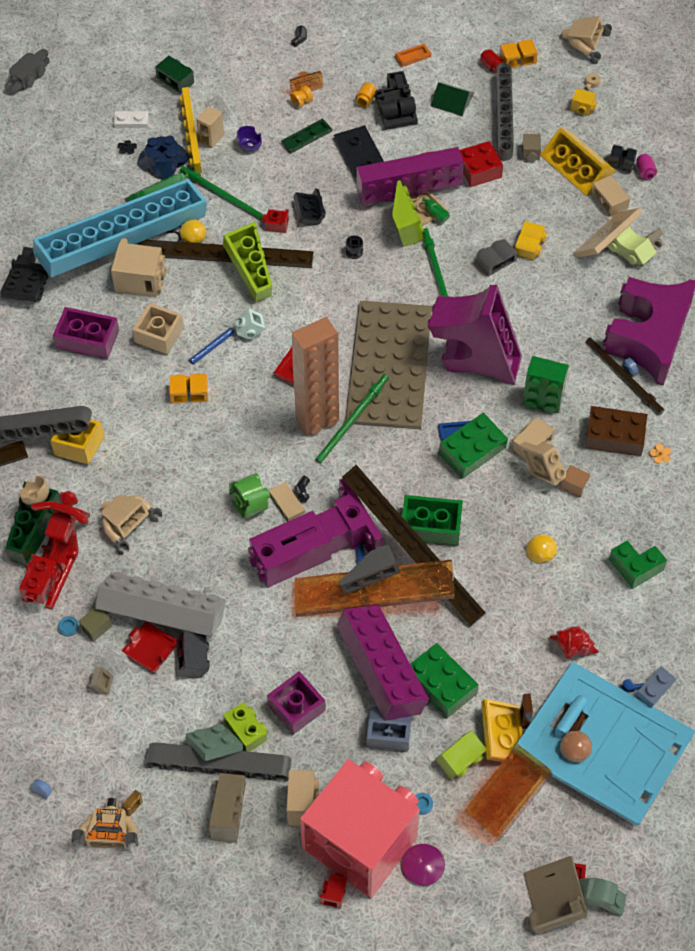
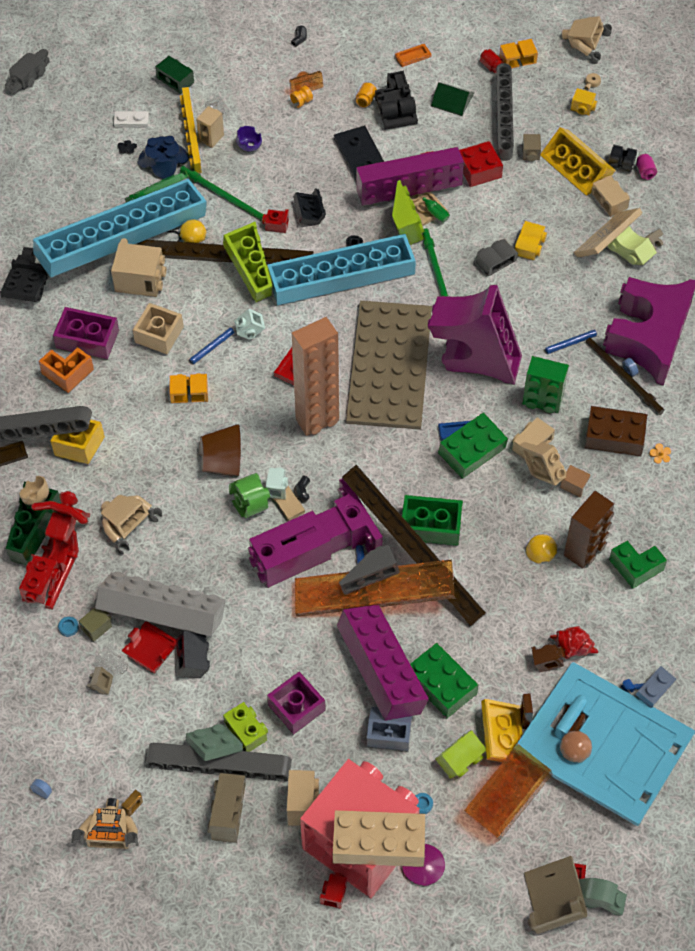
(66, 372): none -> orange brick
(221, 451): none -> reddish brown slope
(277, 483): none -> light aqua brick
(306, 136): dark green tile -> none
(341, 269): none -> medium azure brick
(374, 391): green bar -> none
(379, 838): none -> tan brick
(548, 657): none -> reddish brown brick
(571, 341): none -> blue bar
(589, 529): none -> reddish brown brick

